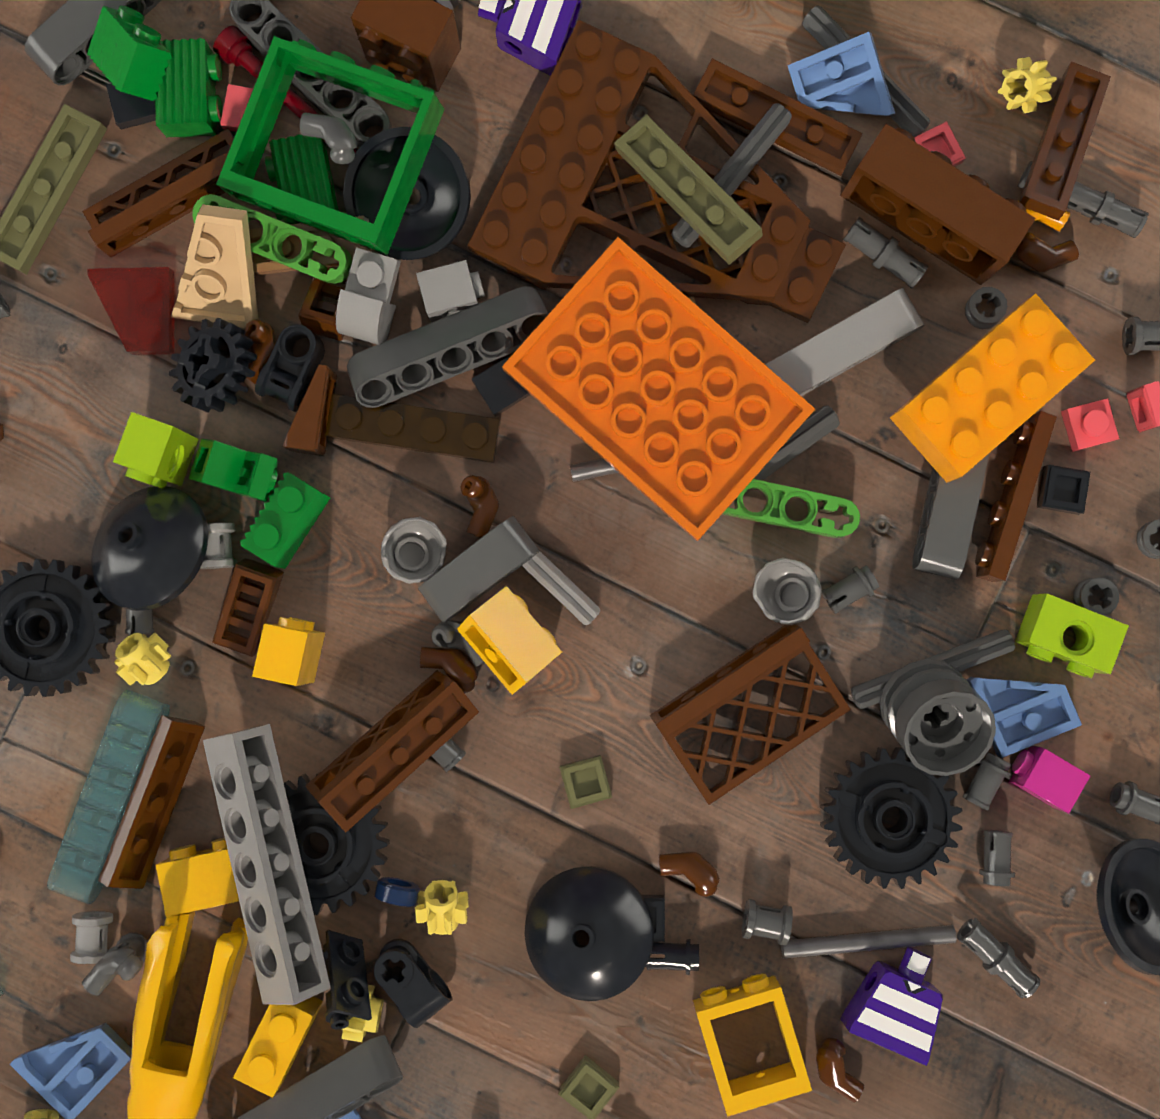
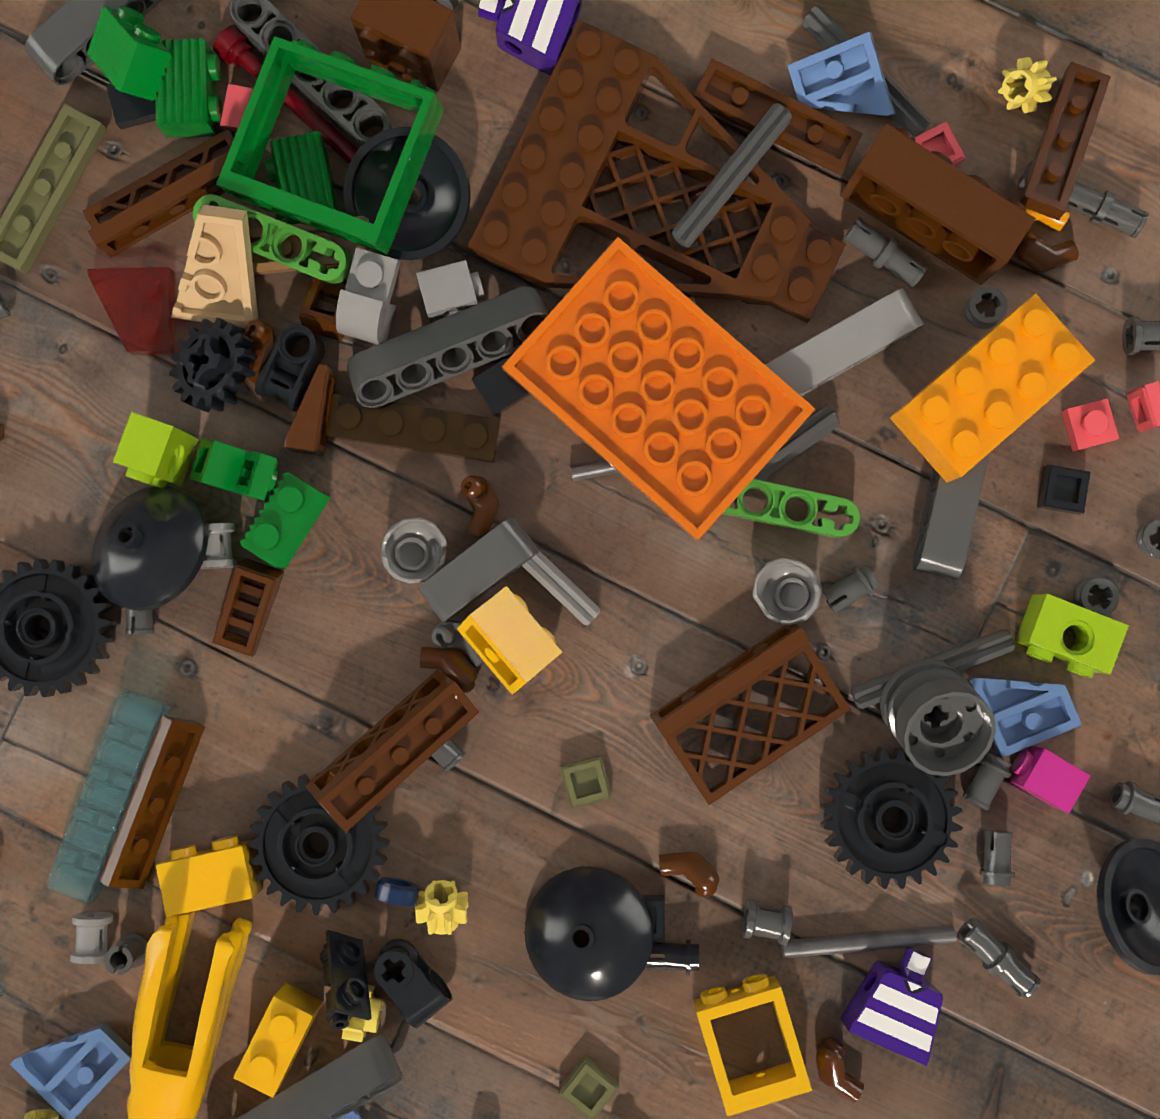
(115, 962): dark grey arm -> none
(142, 659): light yellow gear -> none
(267, 866): light grey brick -> none
(289, 652): yellow brick -> none
(334, 131): dark grey arm -> none
(688, 189): olive plate -> none
(1010, 512): reddish brown plate -> none

